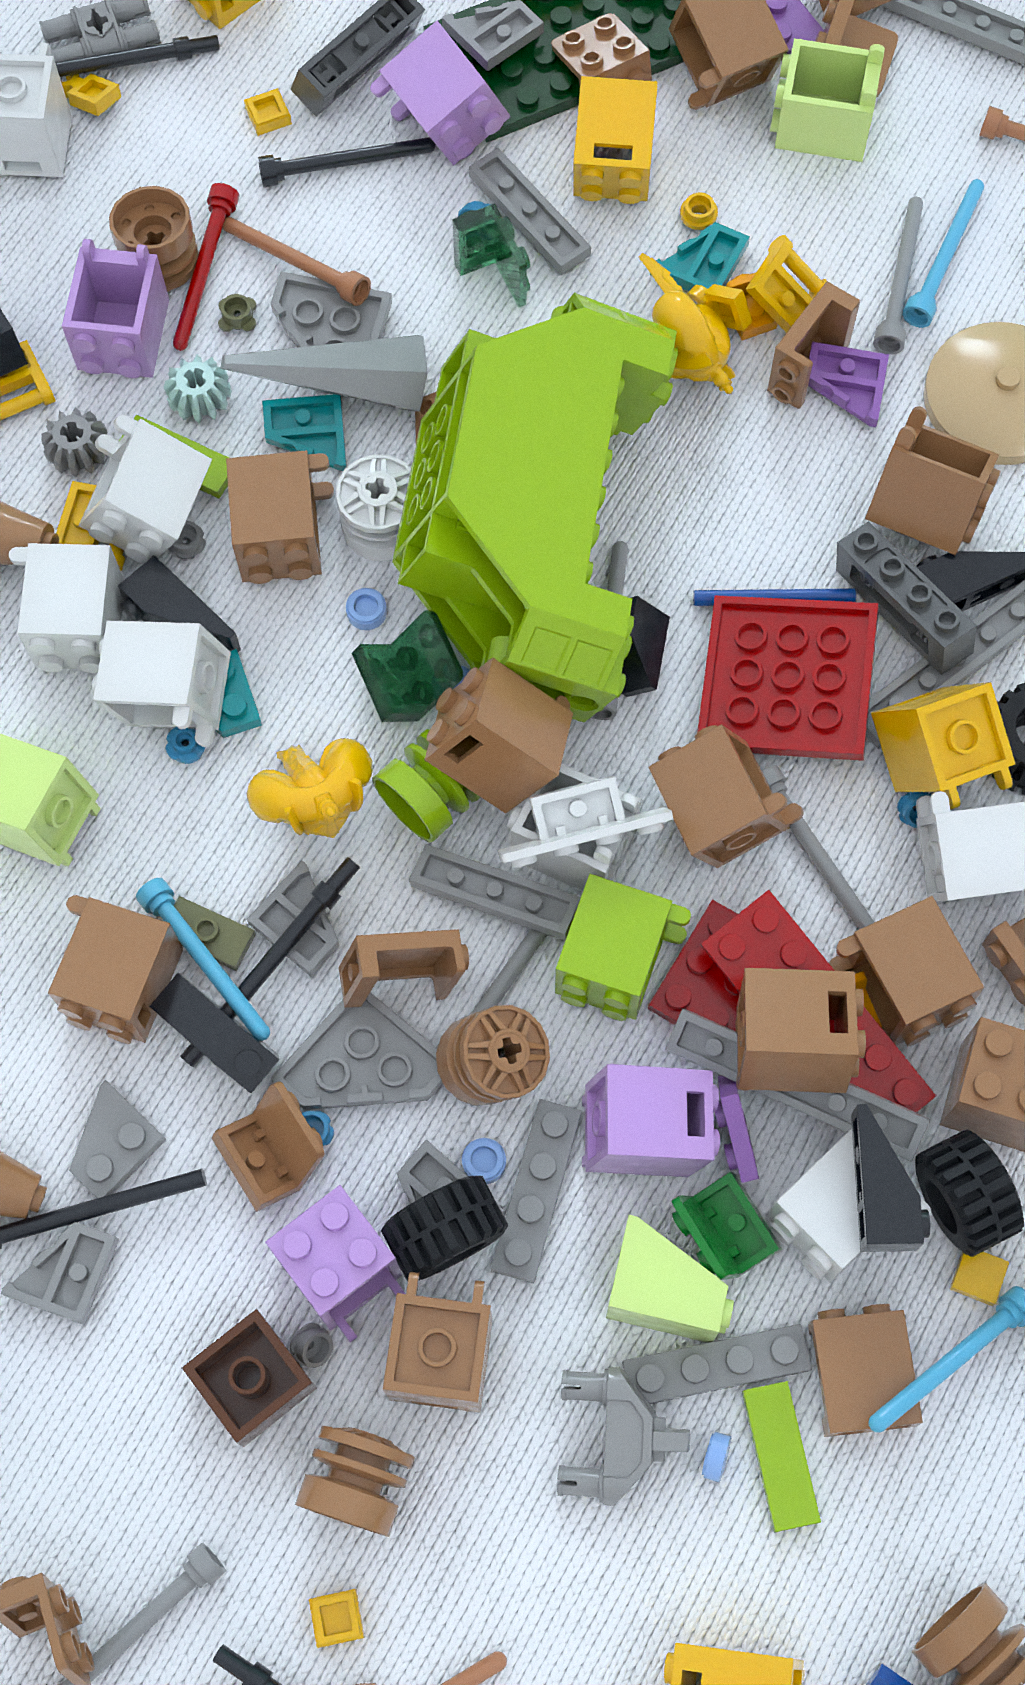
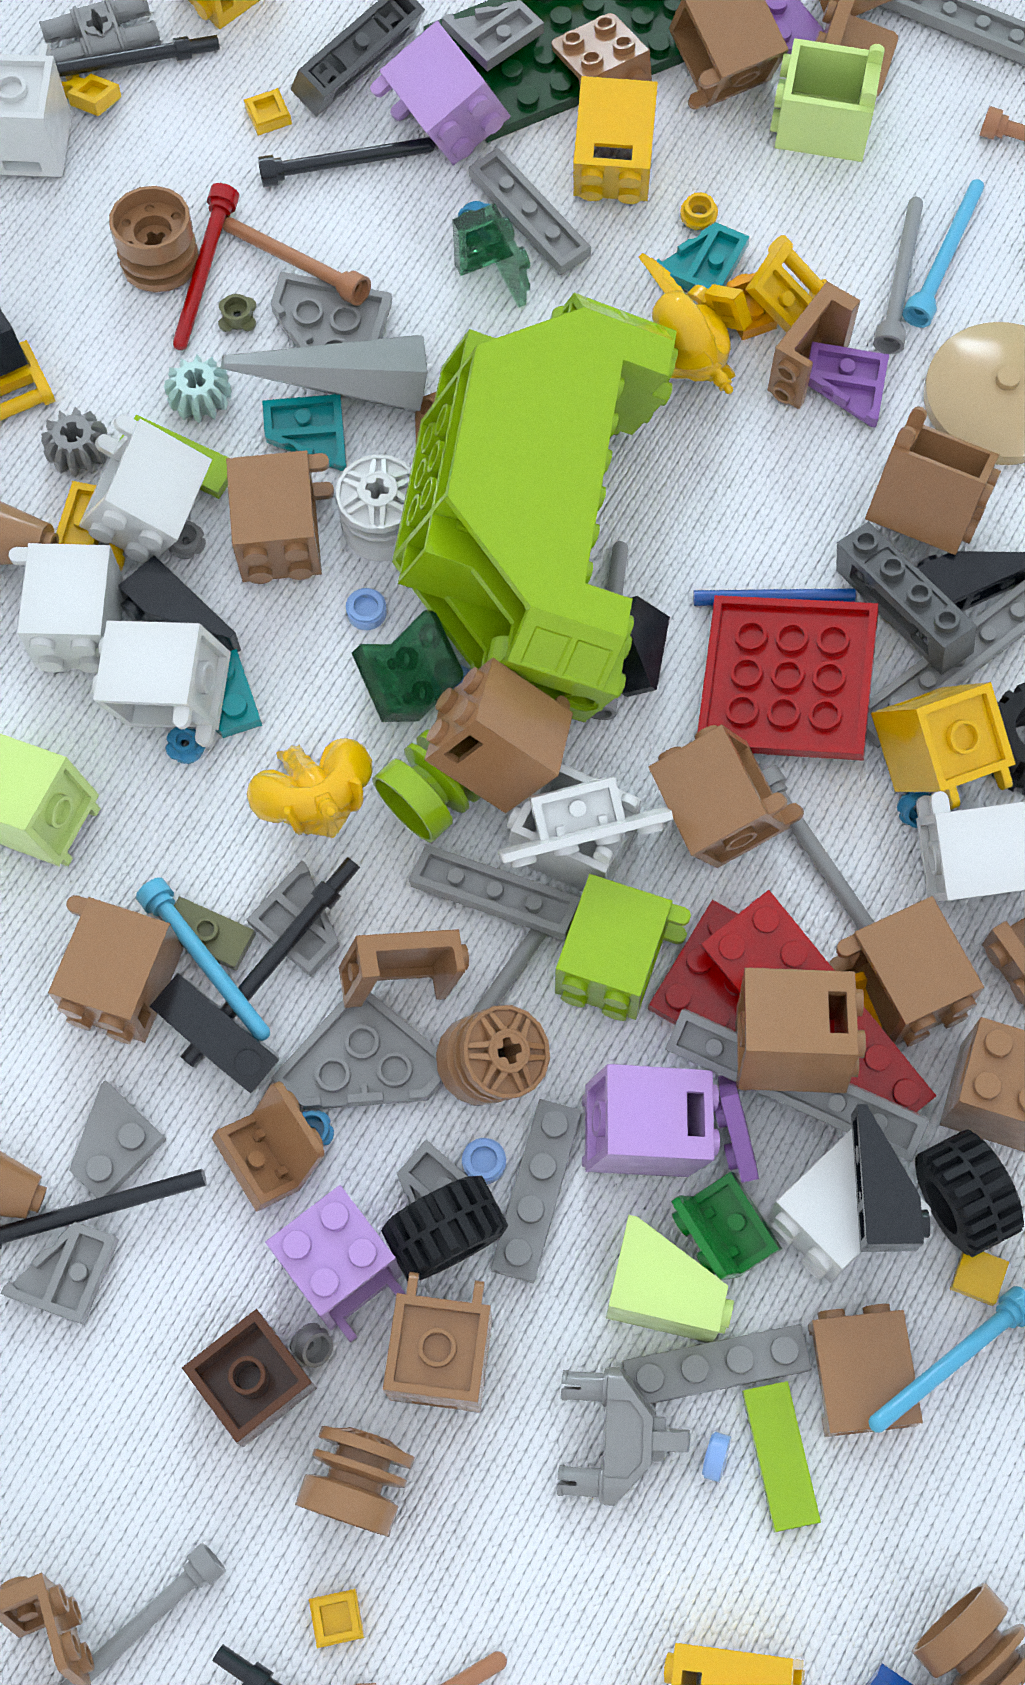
(116, 311): lavender container -> none

